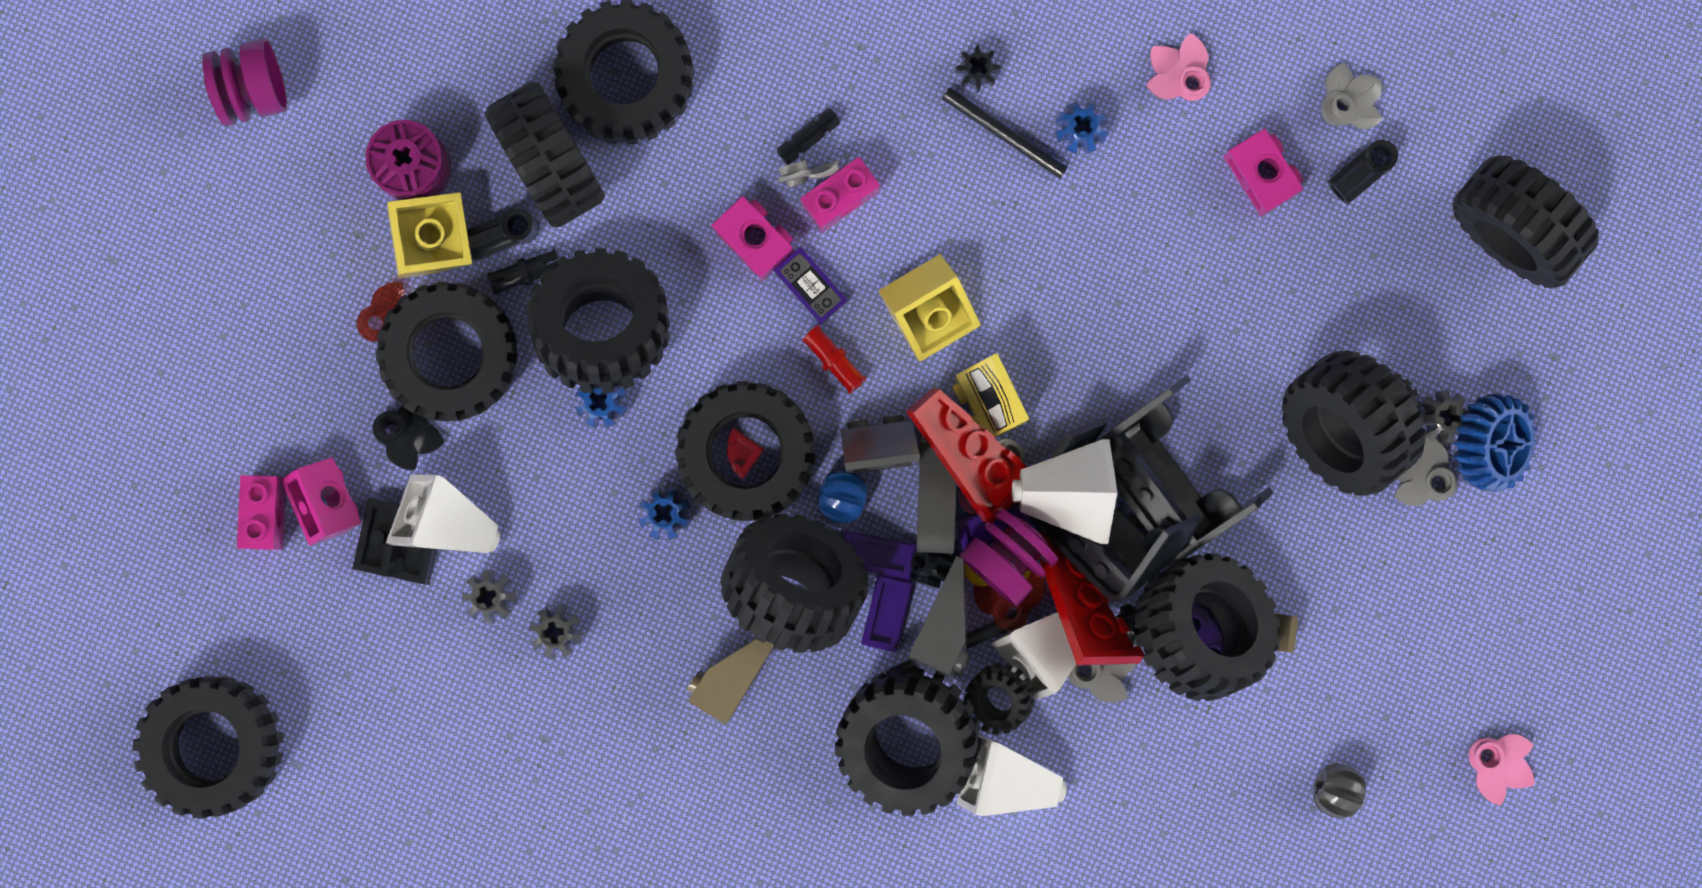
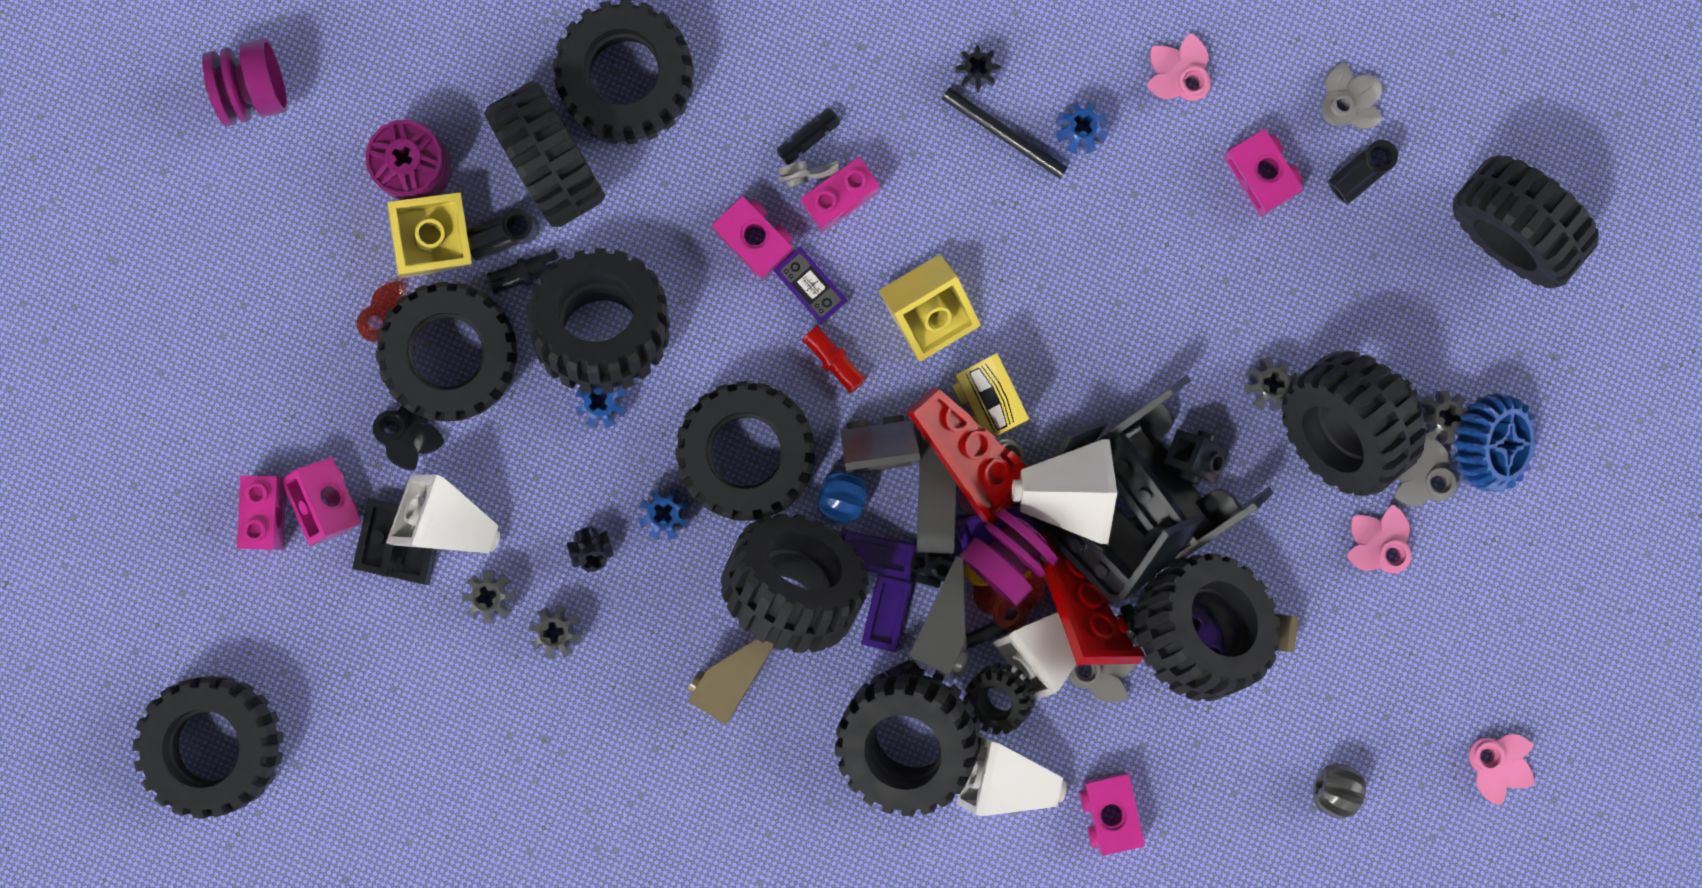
(590, 549): none -> black gear
(742, 452): dark red tile -> none
(1126, 830): none -> dark pink brick
(1196, 456): none -> black brick
(1261, 390): none -> dark grey piece
(1377, 537): none -> bright pink plate

